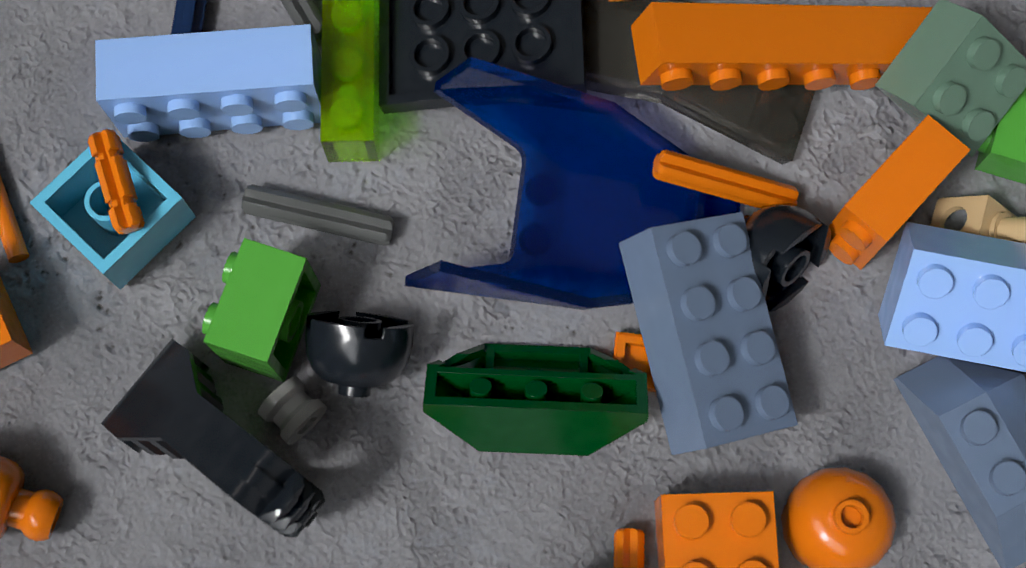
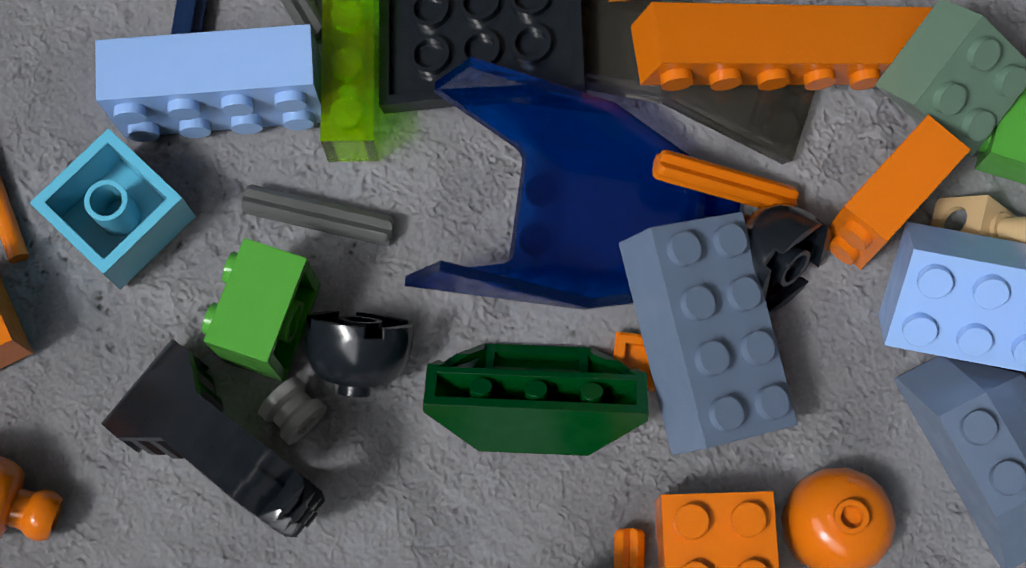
(116, 182): orange axle -> none

